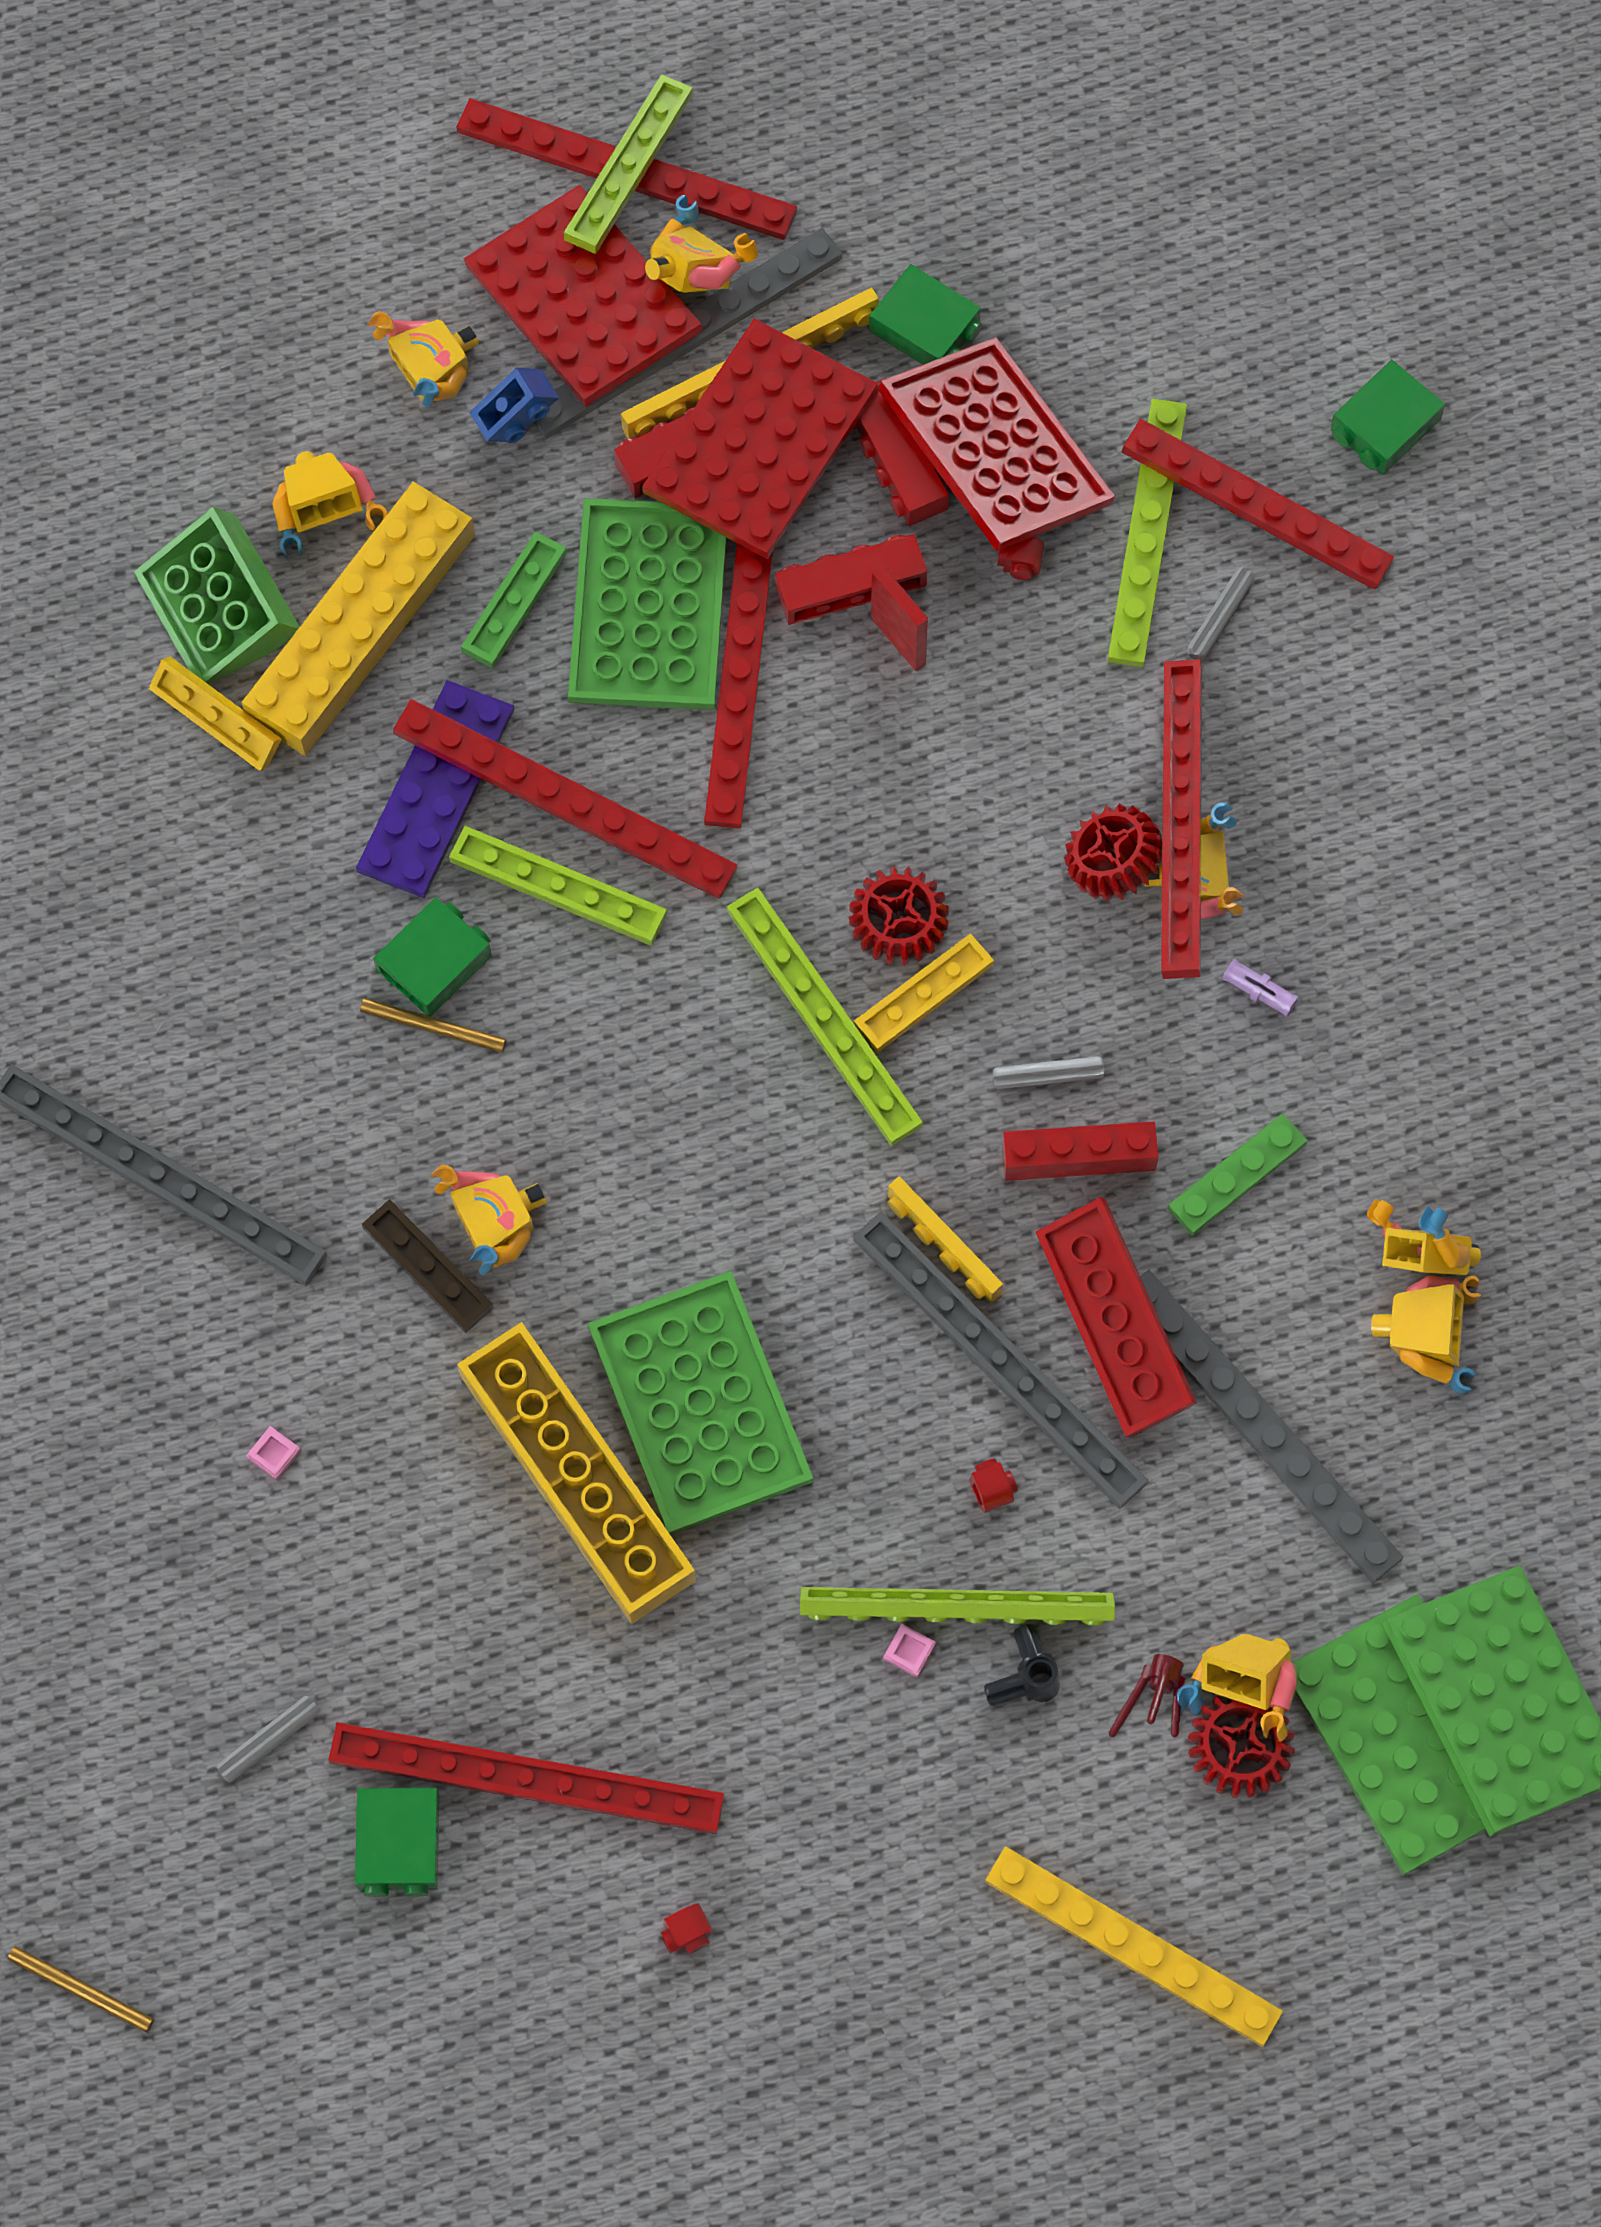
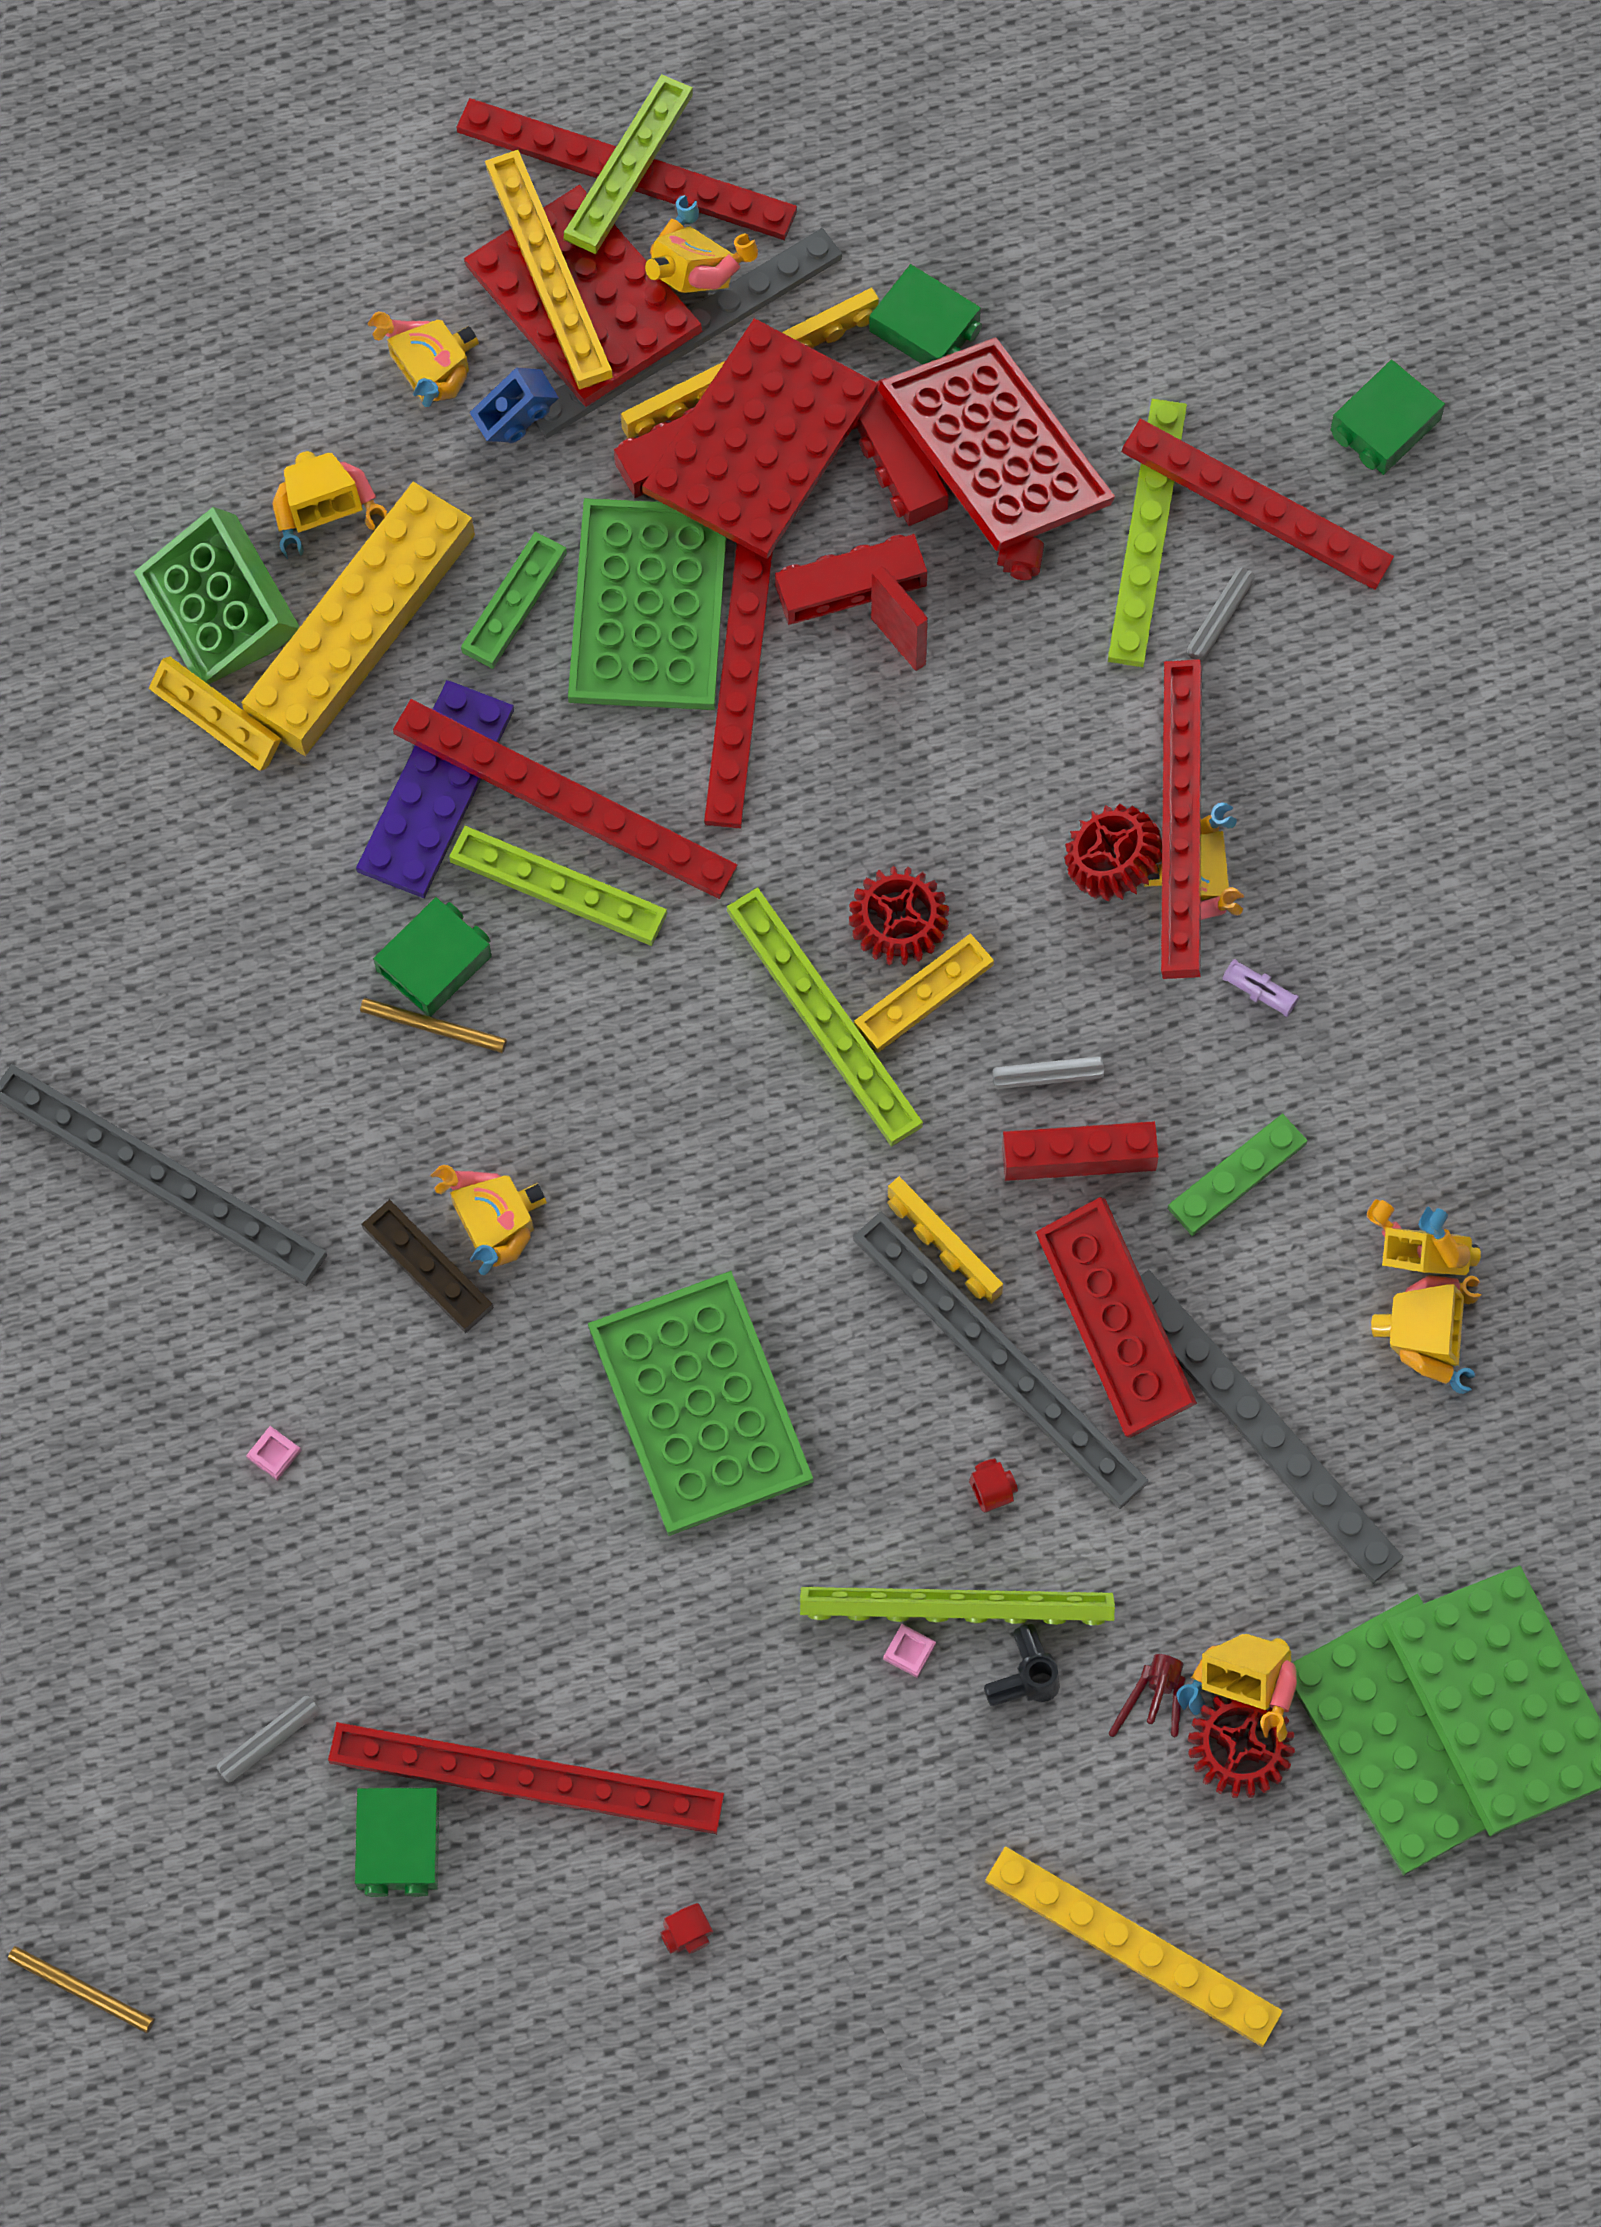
(549, 269): none -> yellow plate
(577, 1473): yellow brick -> none

